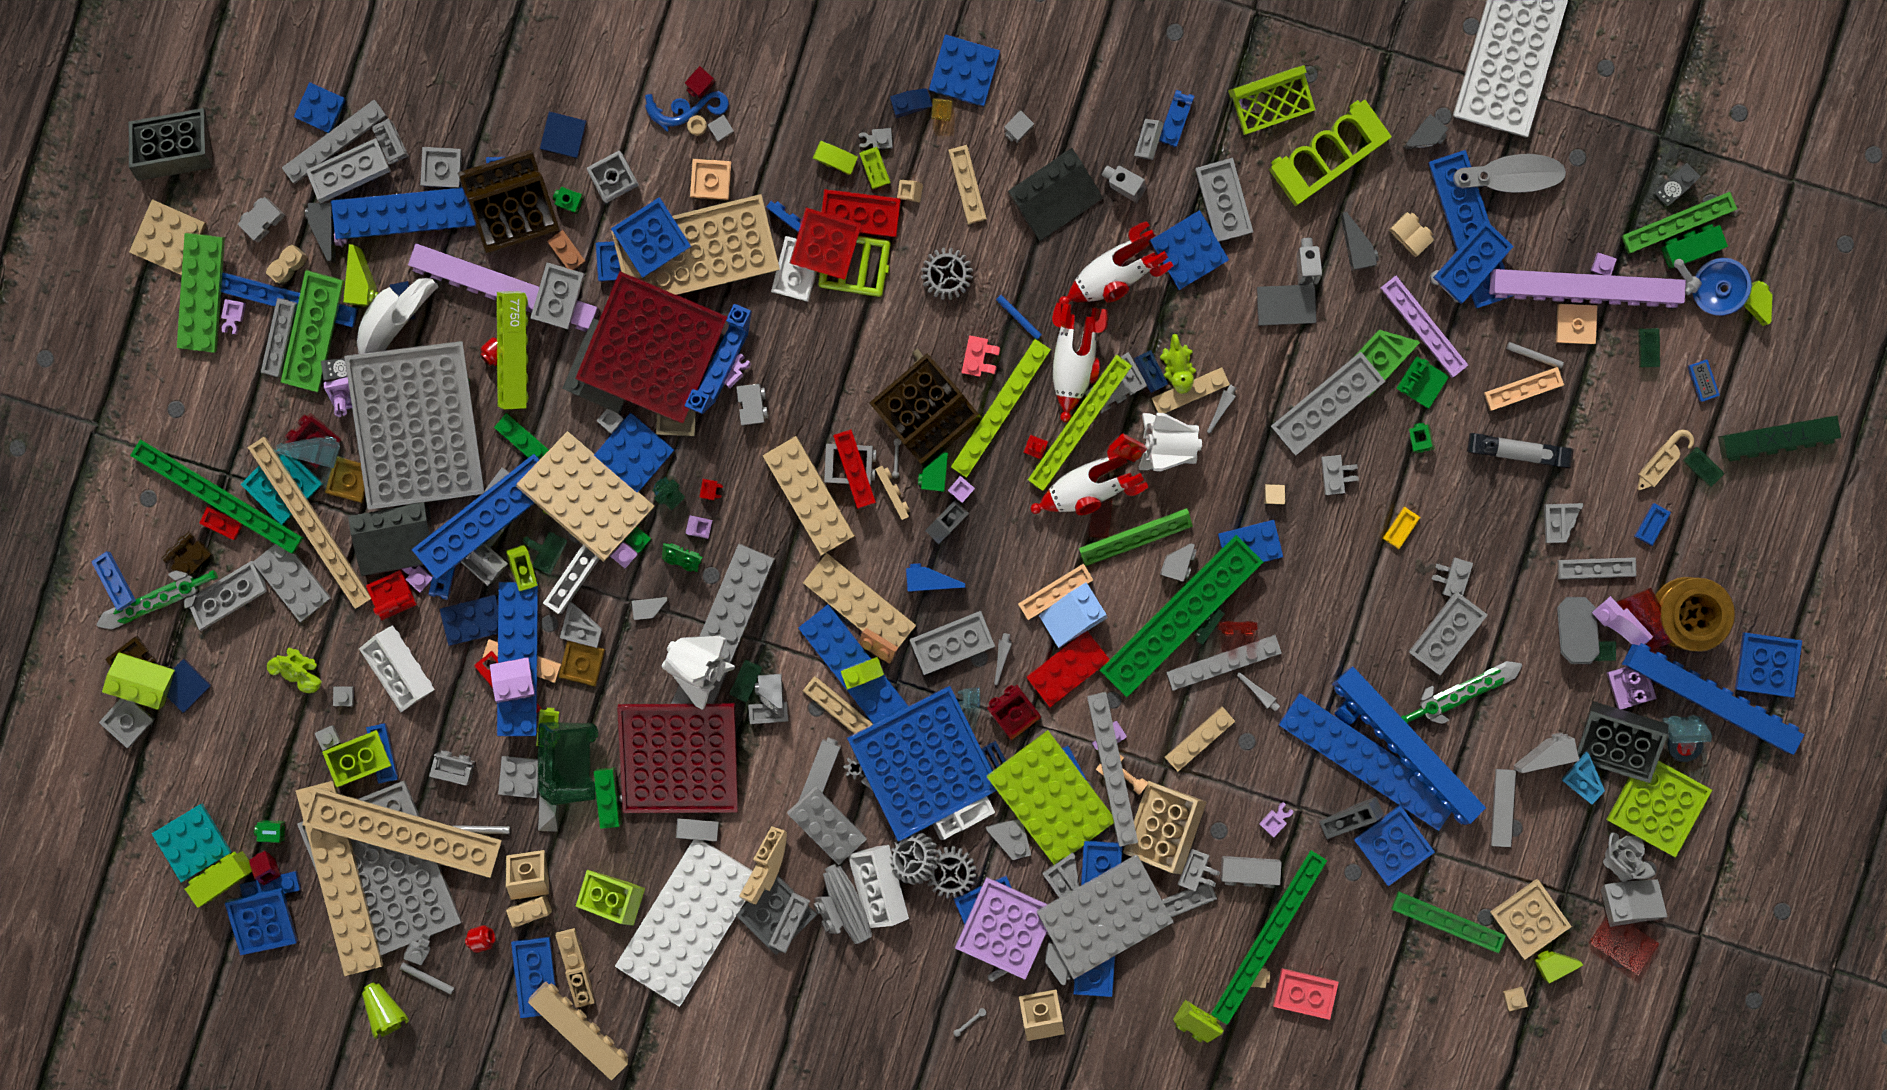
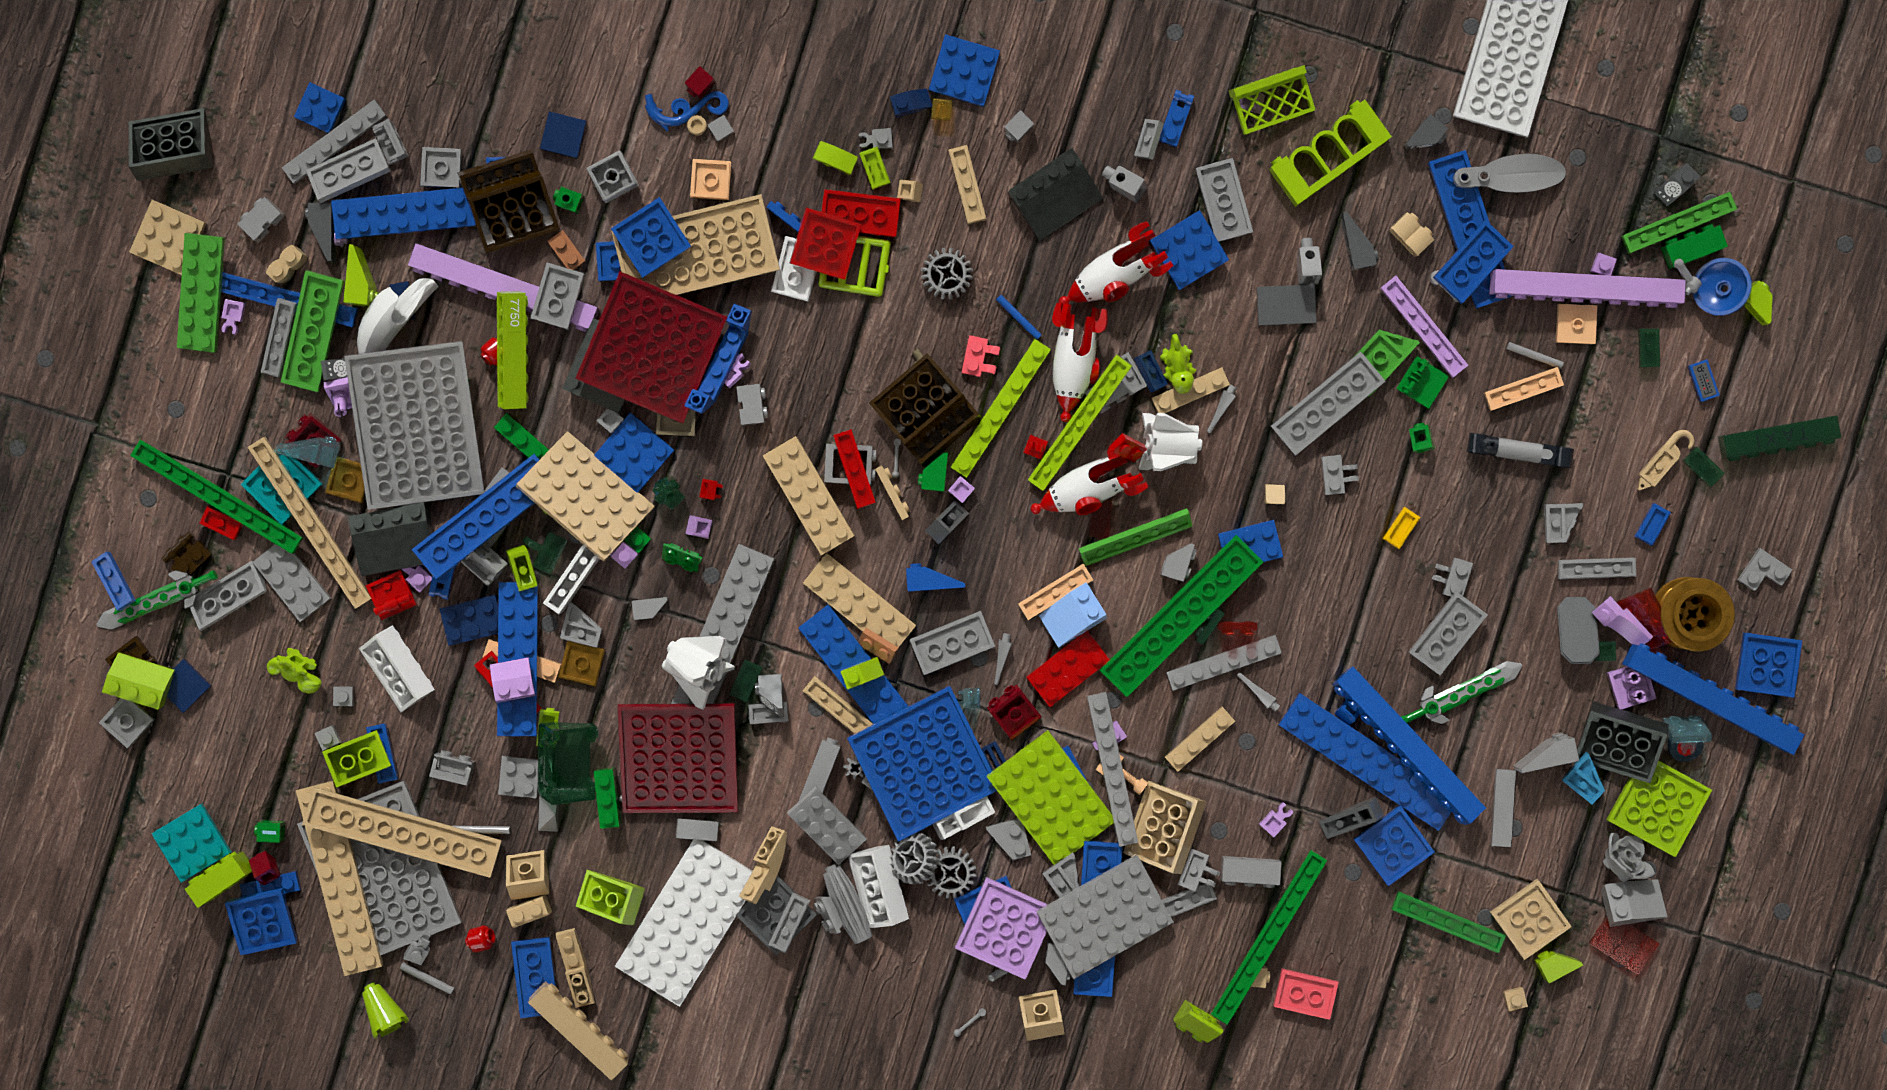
(1763, 565): none -> light grey plate

